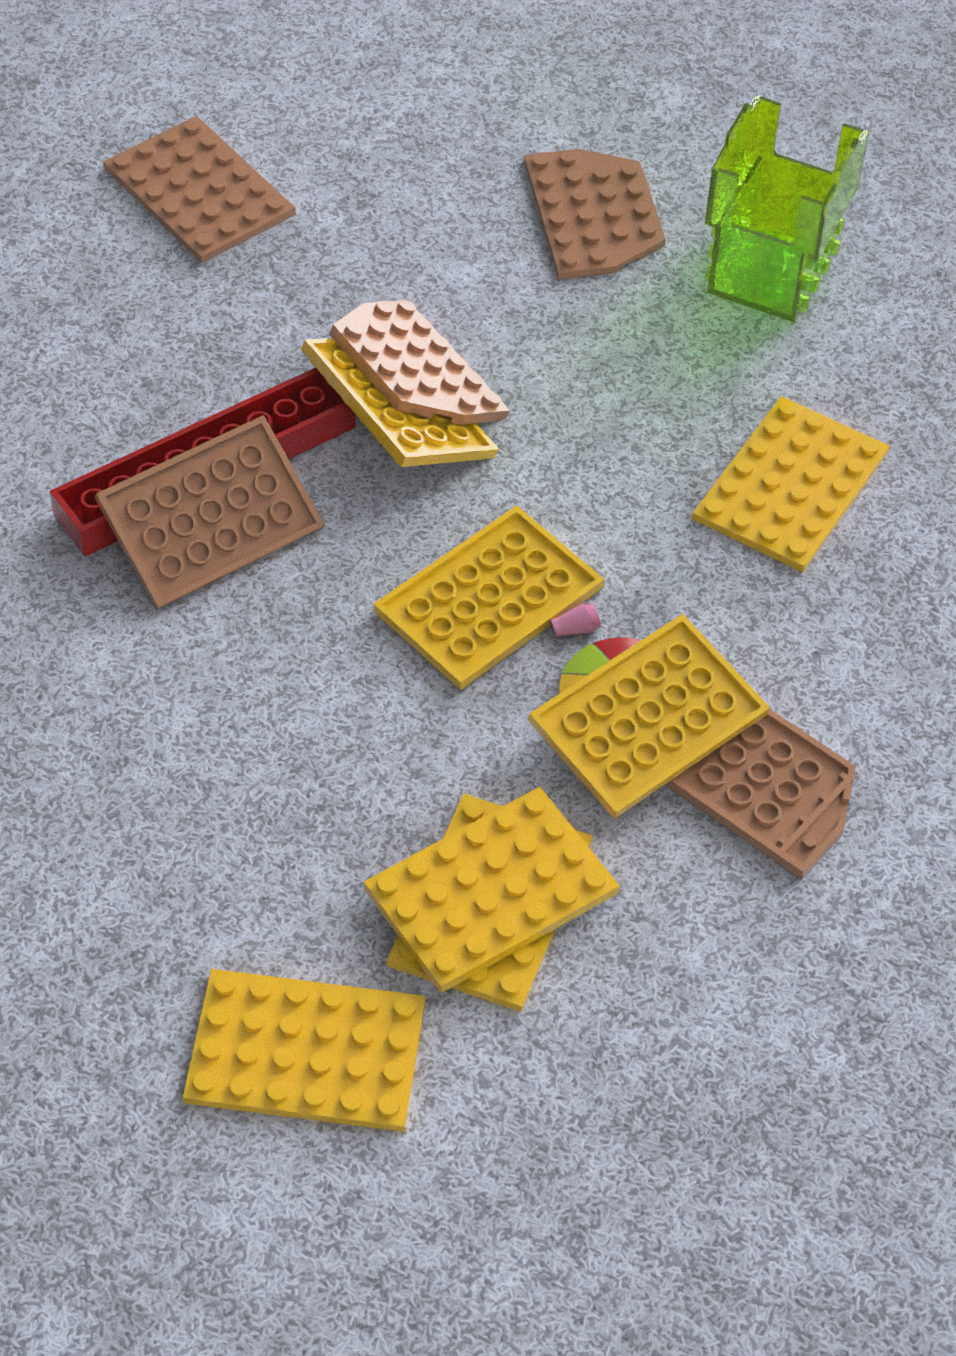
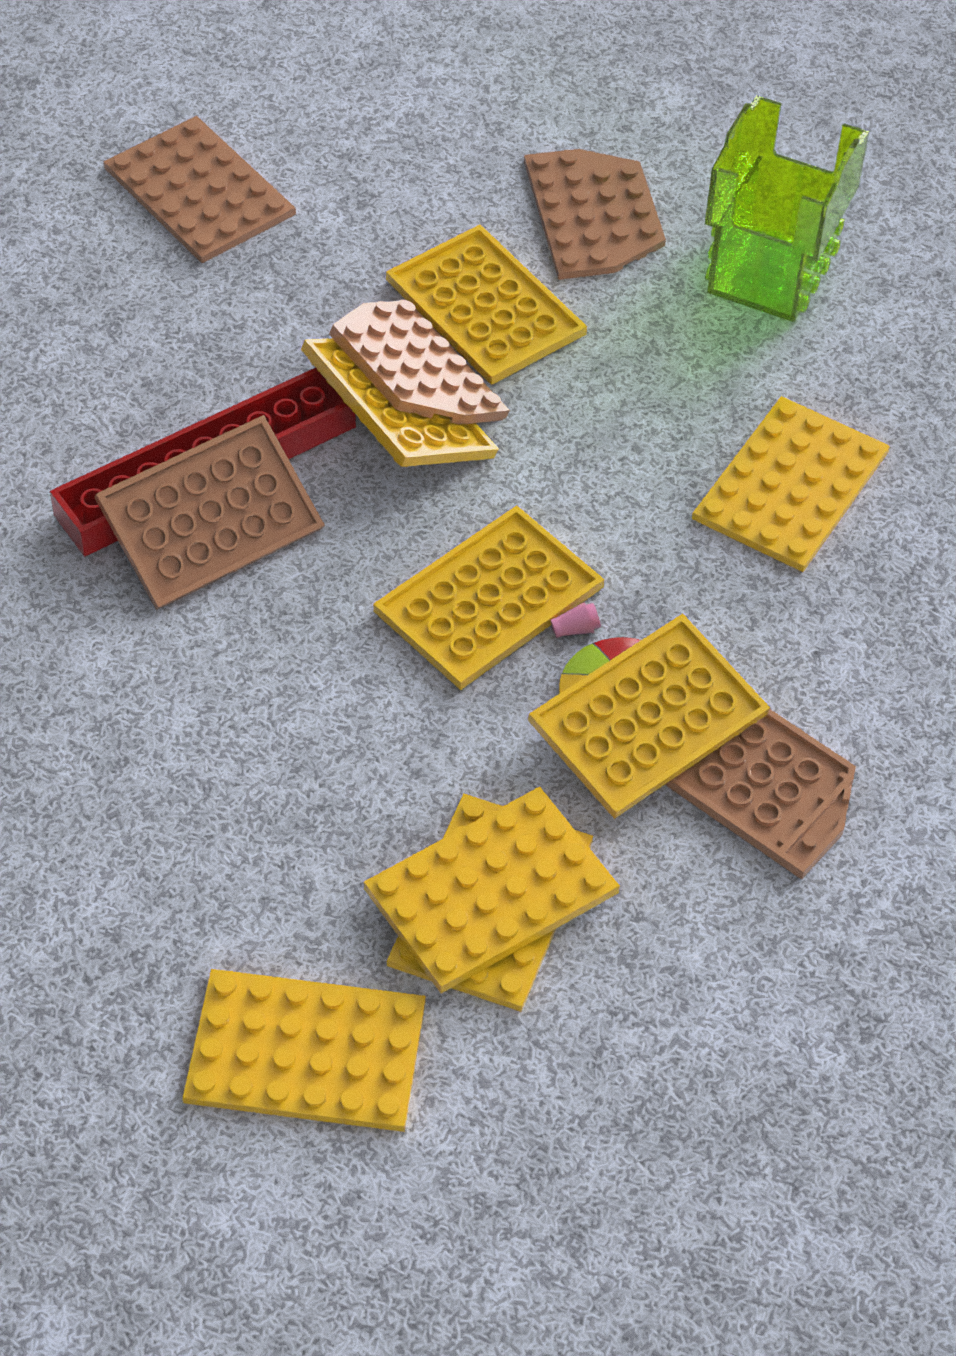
(486, 304): none -> yellow plate

